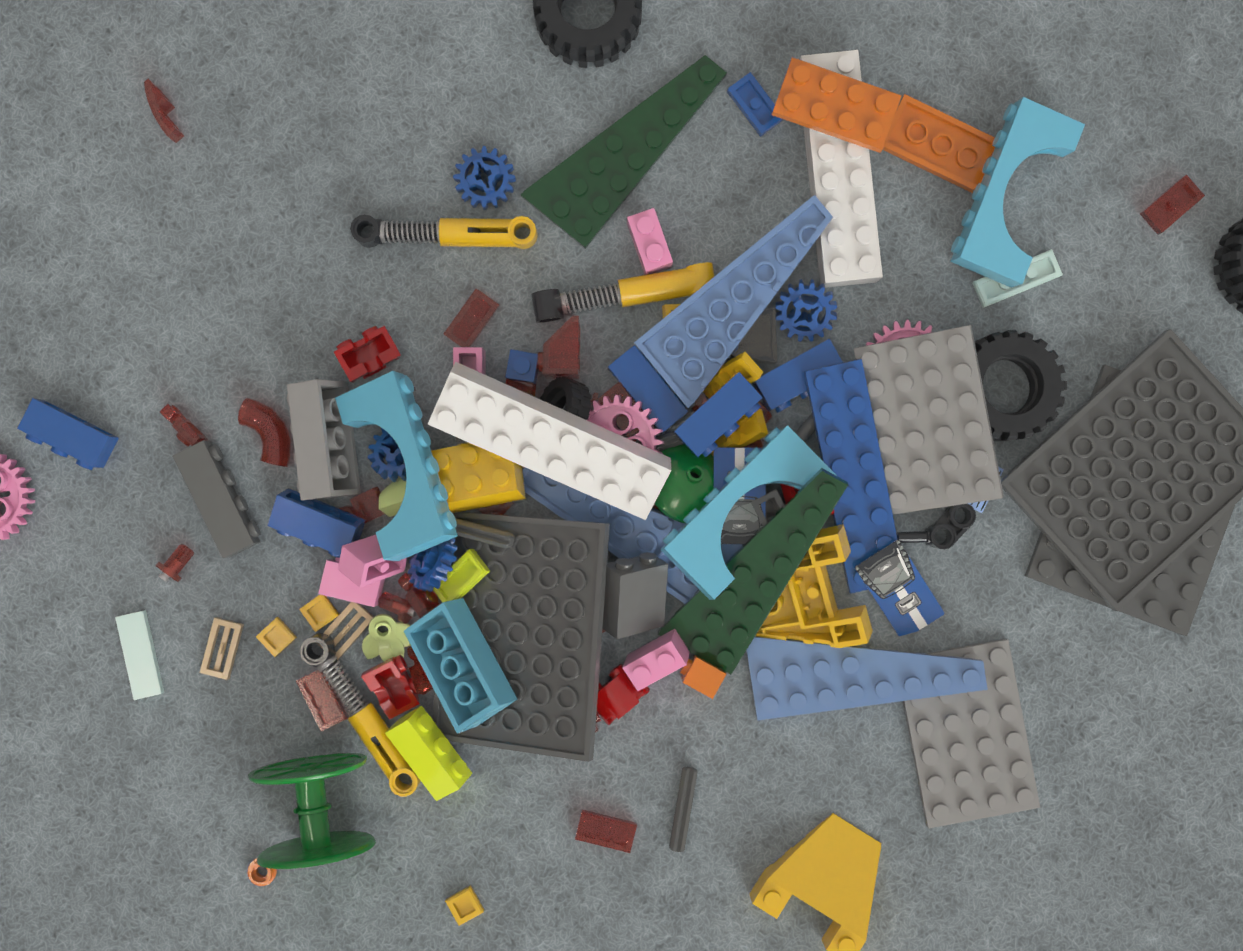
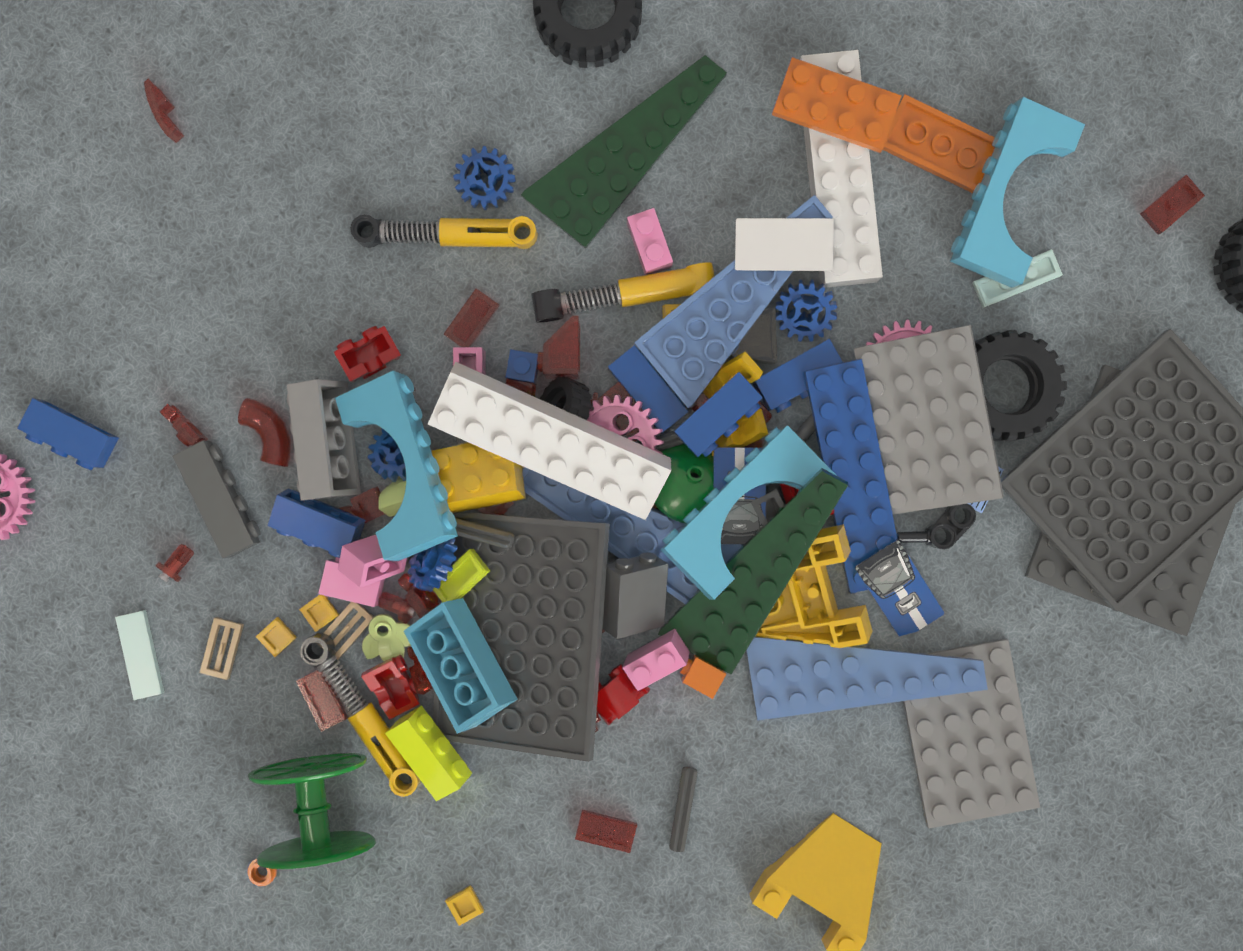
(754, 103): blue plate -> none
(784, 244): none -> white sticker

